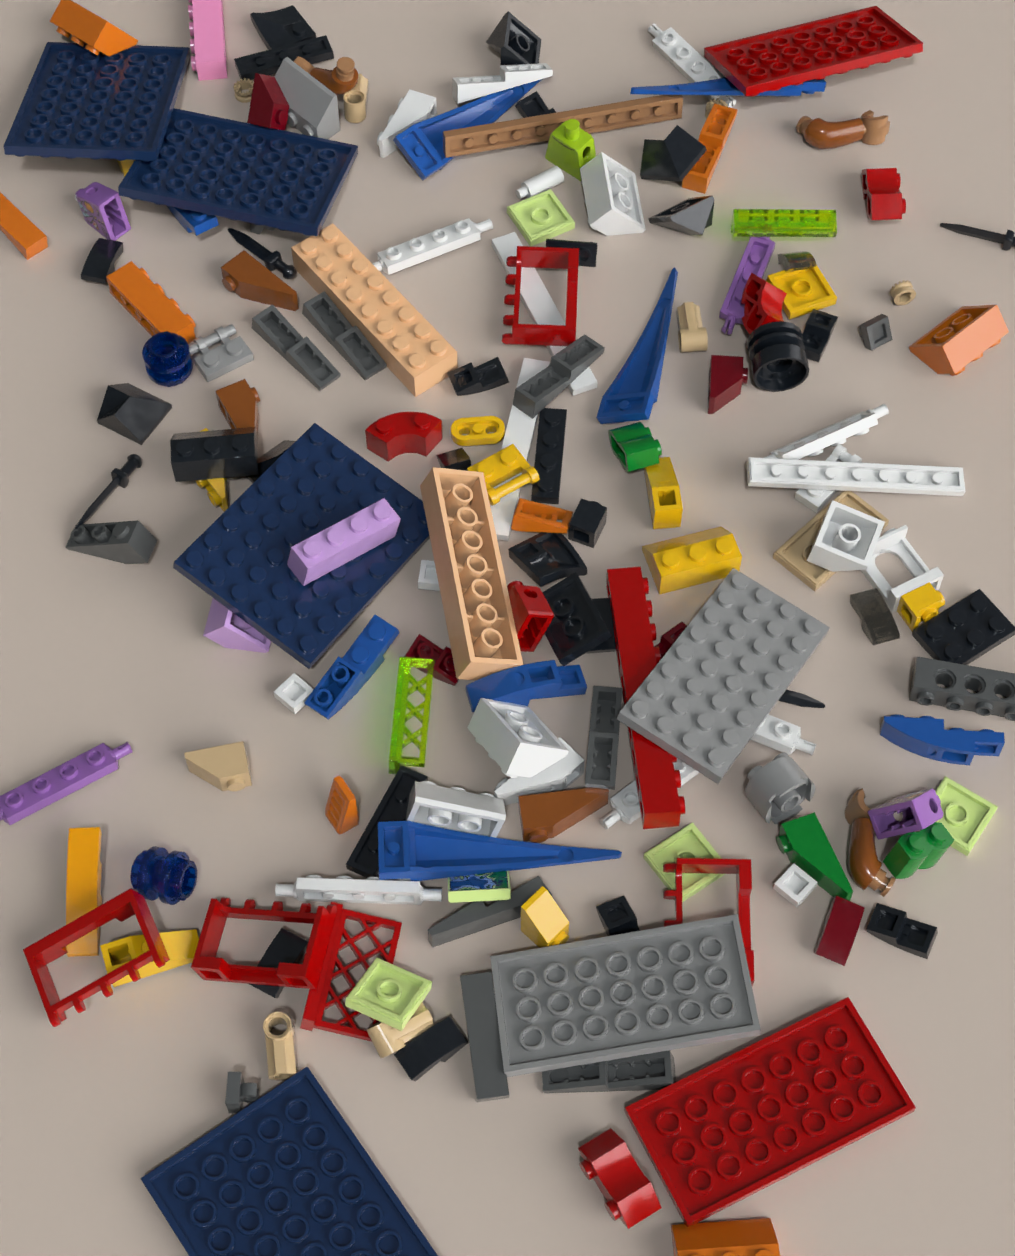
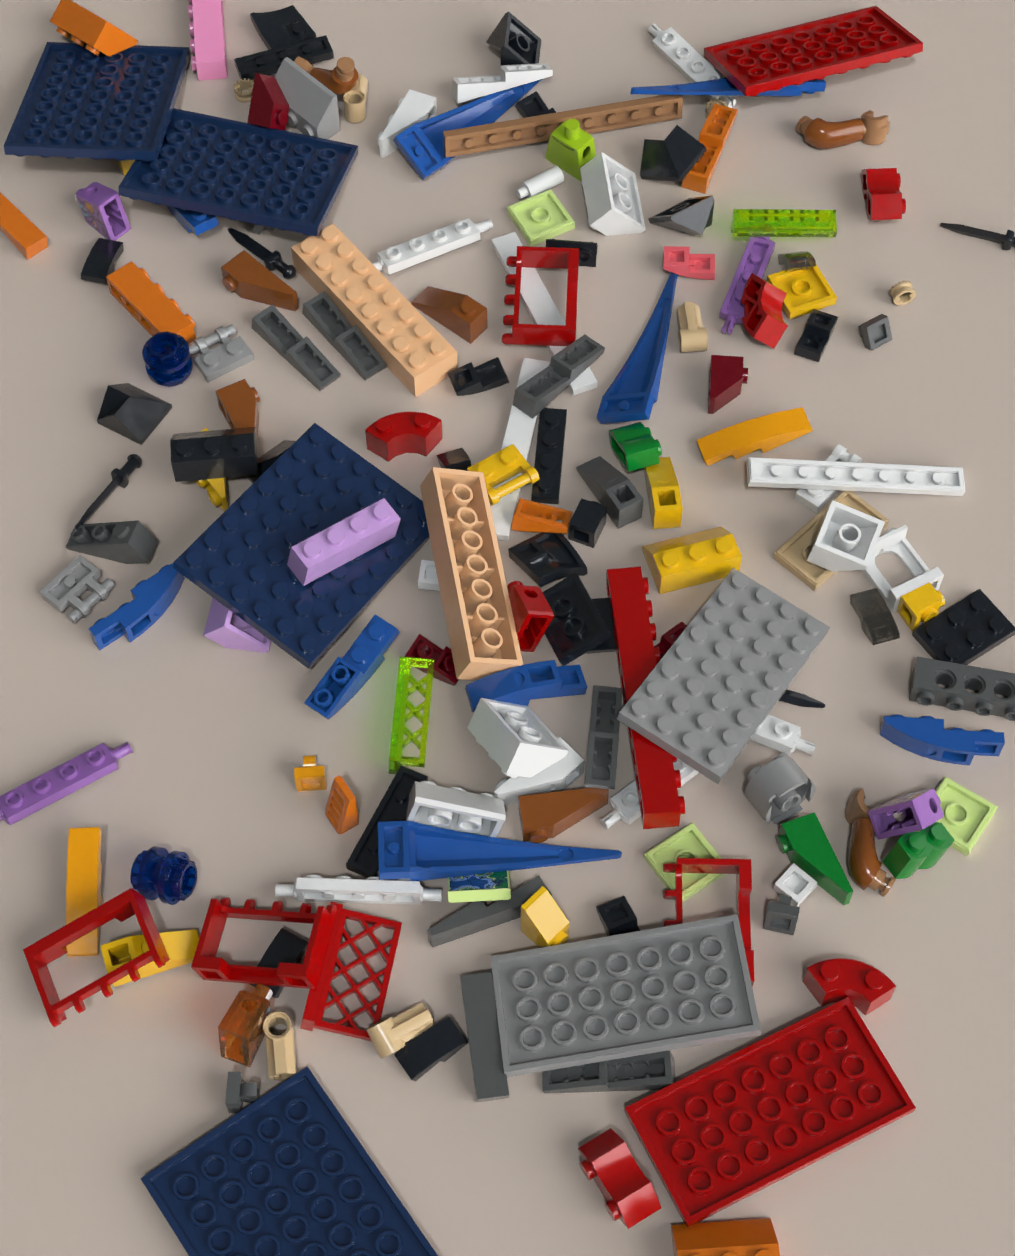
(73, 582): none -> light grey plate
(149, 603): none -> blue slope
(221, 766): tan slope -> none
(242, 1025): none -> clear orange torso
(293, 693): white plate -> none
(310, 776): none -> light orange tile
(388, 994): yellowish green tile -> none
(453, 311): none -> dark orange slope
(477, 430): yellow plate -> none
(612, 491): none -> dark grey slope
(681, 262): none -> coral slope
(754, 434): none -> light orange slope
(777, 356): black wheel -> none
(781, 916): none -> dark grey tile
(831, 435): white plate -> none
(839, 930): dark red slope -> none
(843, 978): none -> red brick
(901, 932): black slope -> none
(960, 338): orange slope -> none

